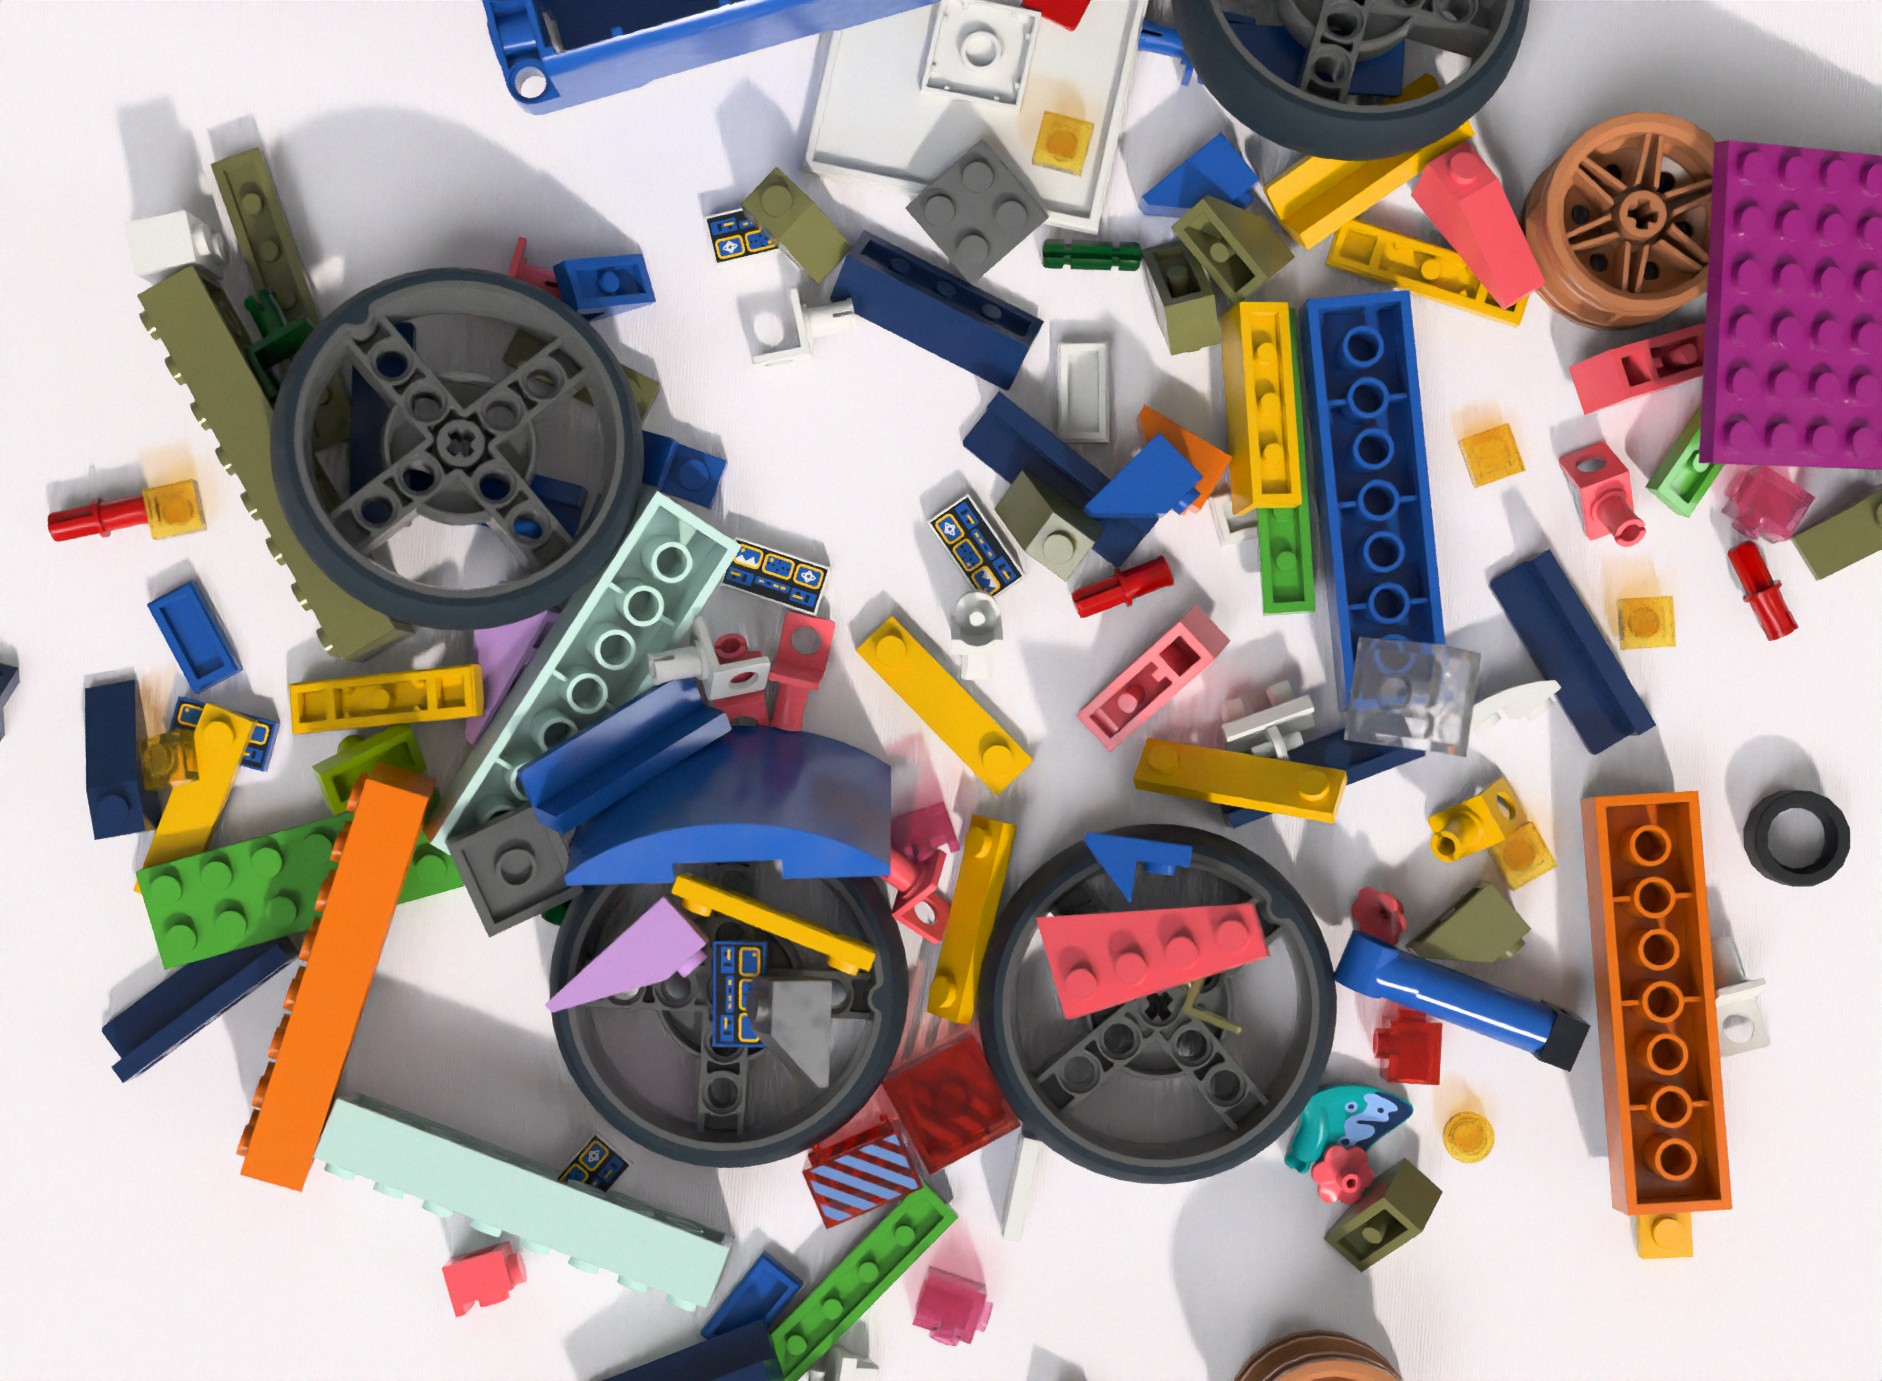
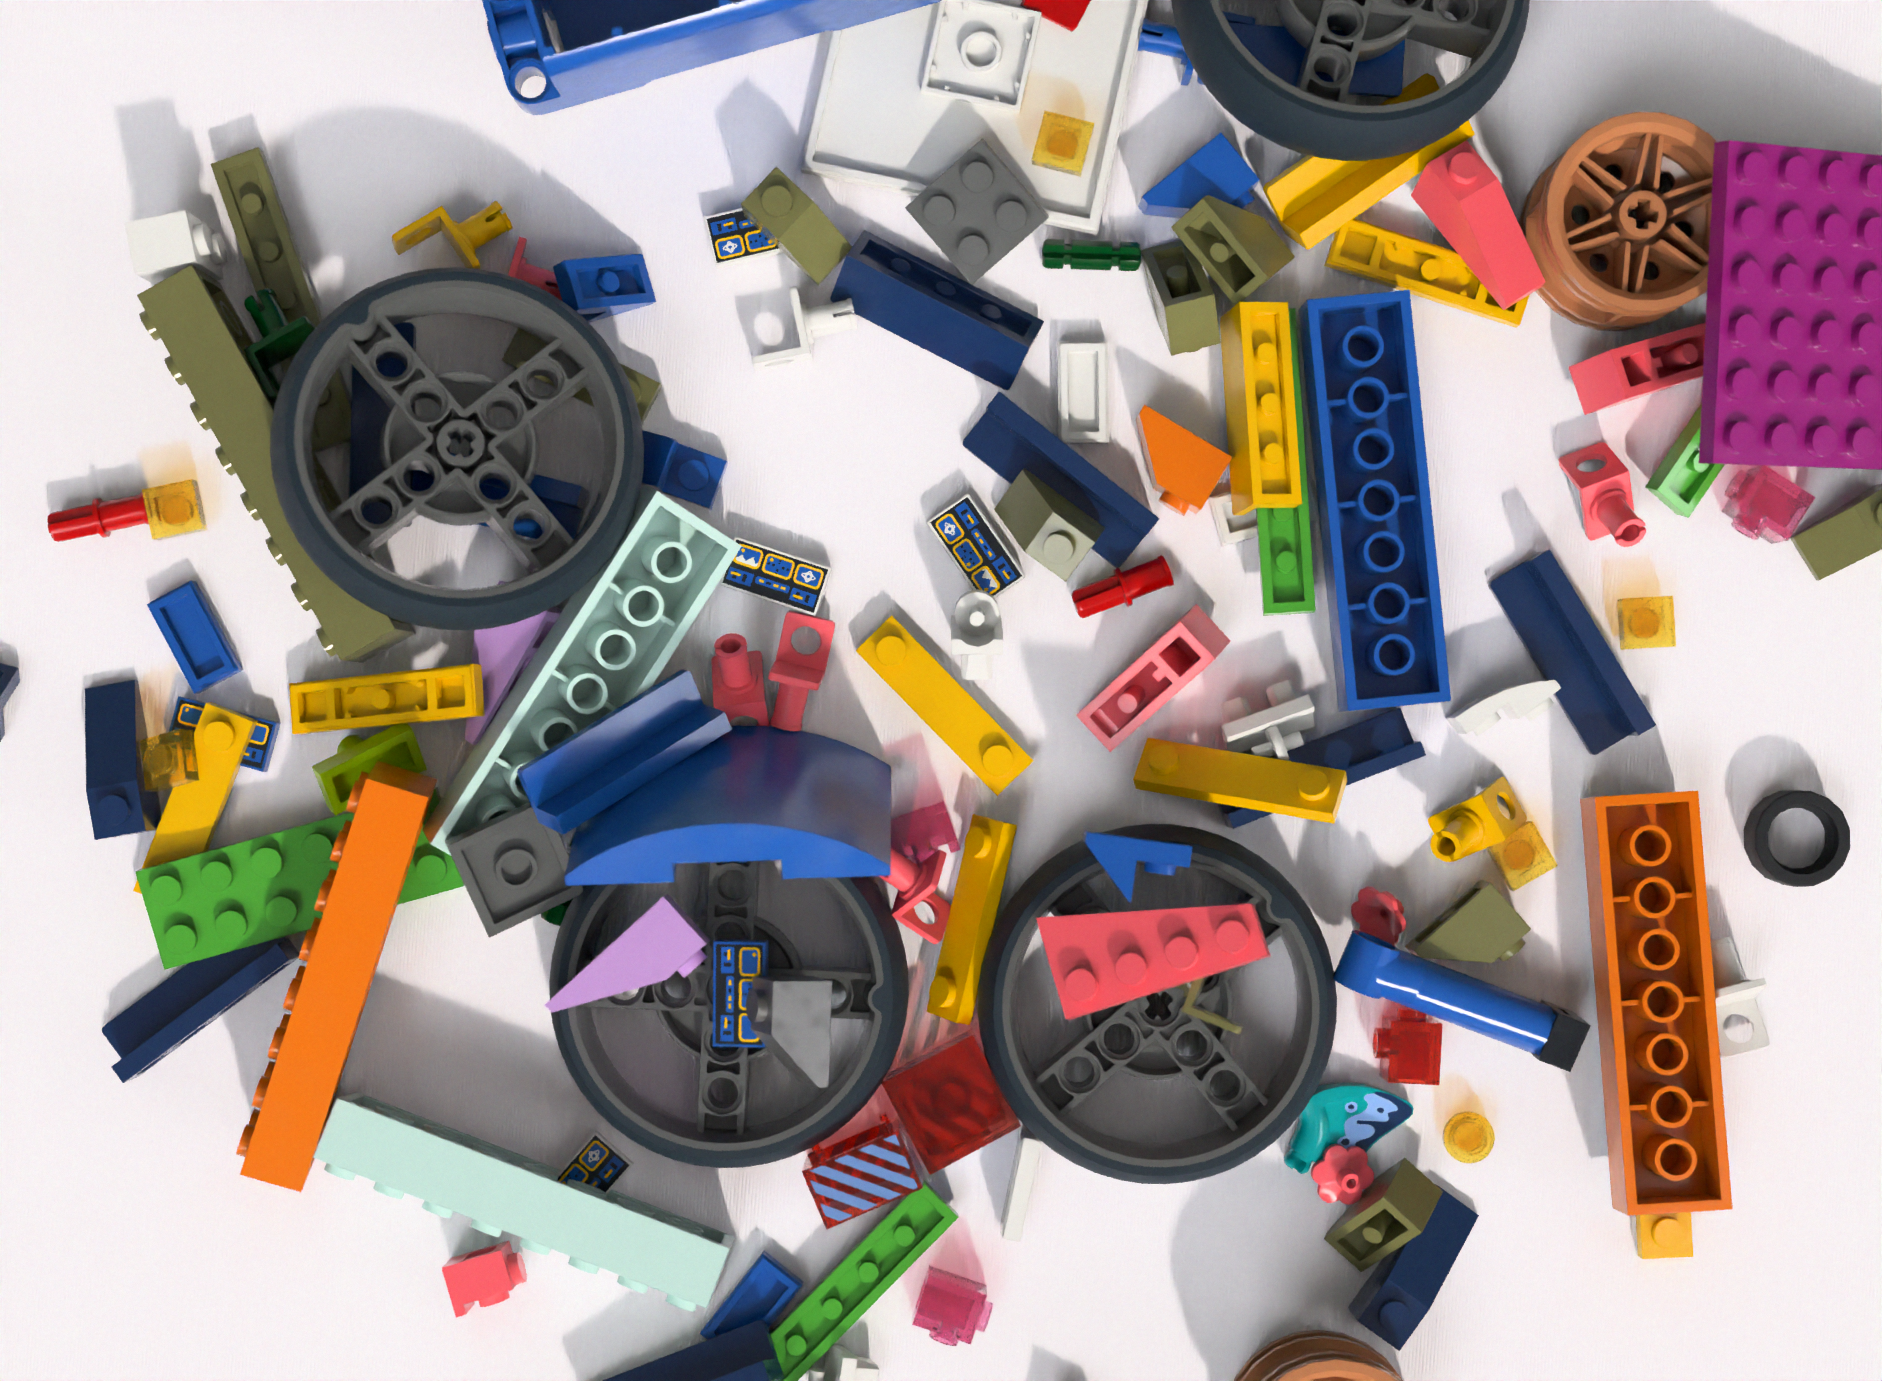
(462, 237): none -> yellow bracket
(701, 661): white bracket -> none
(703, 896): yellow plate -> none
(1148, 485): blue slope -> none
(1412, 696): clear slope -> none
(1412, 1275): none -> dark blue slope
(1491, 455): clear yellow plate -> none
(1762, 591): red axle -> none

